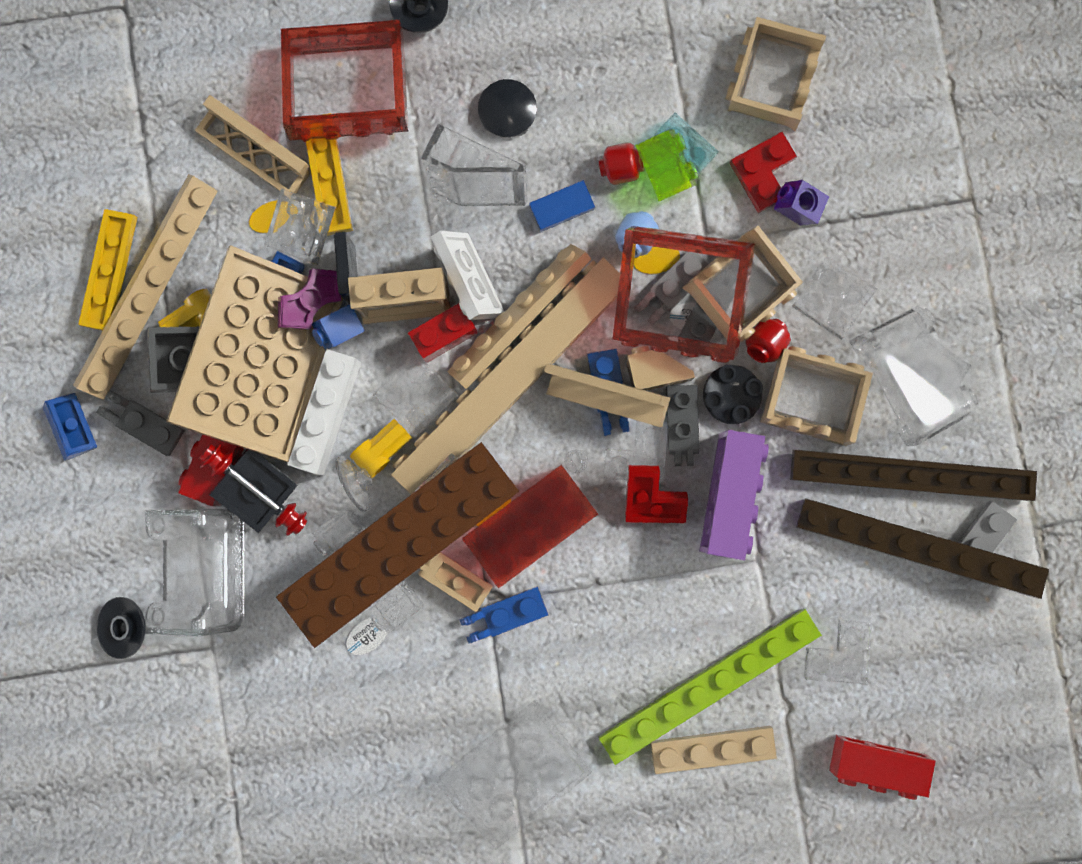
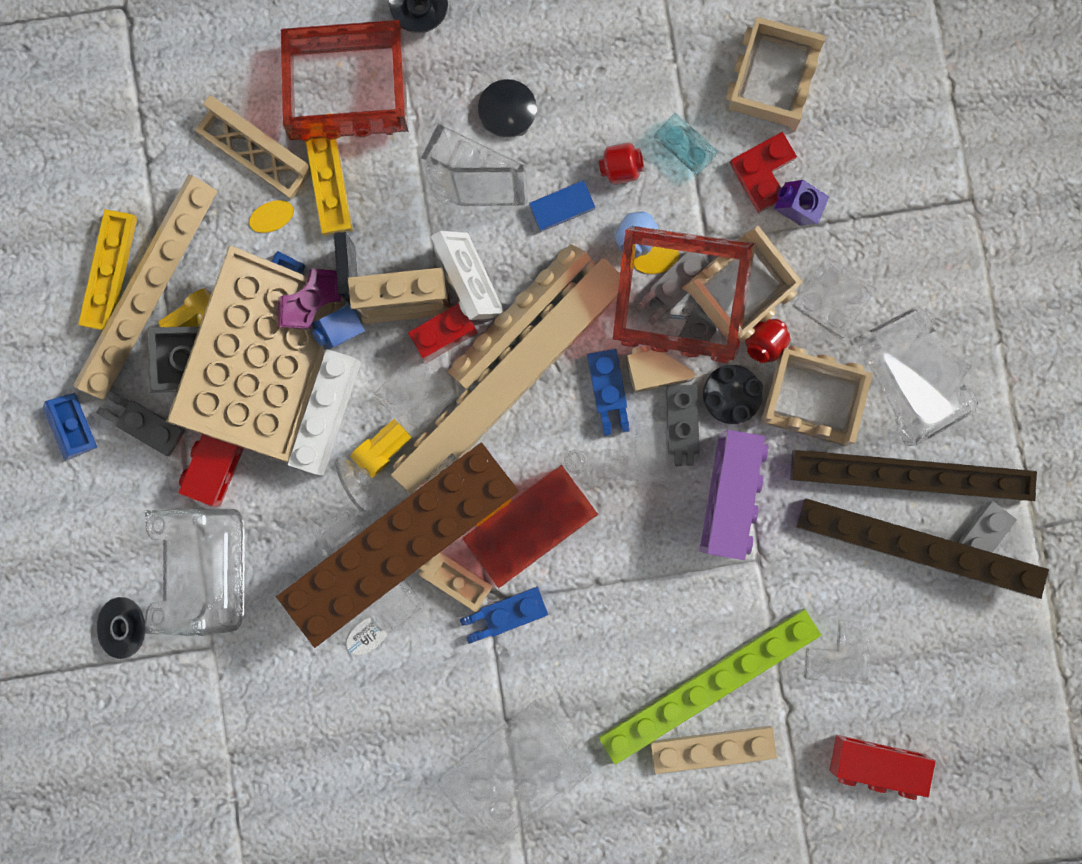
(253, 489): black plate -> none
(299, 226): clear plate -> none
(607, 395): tan fence -> none
(649, 504): red plate -> none
(667, 164): clear neon green brick -> none

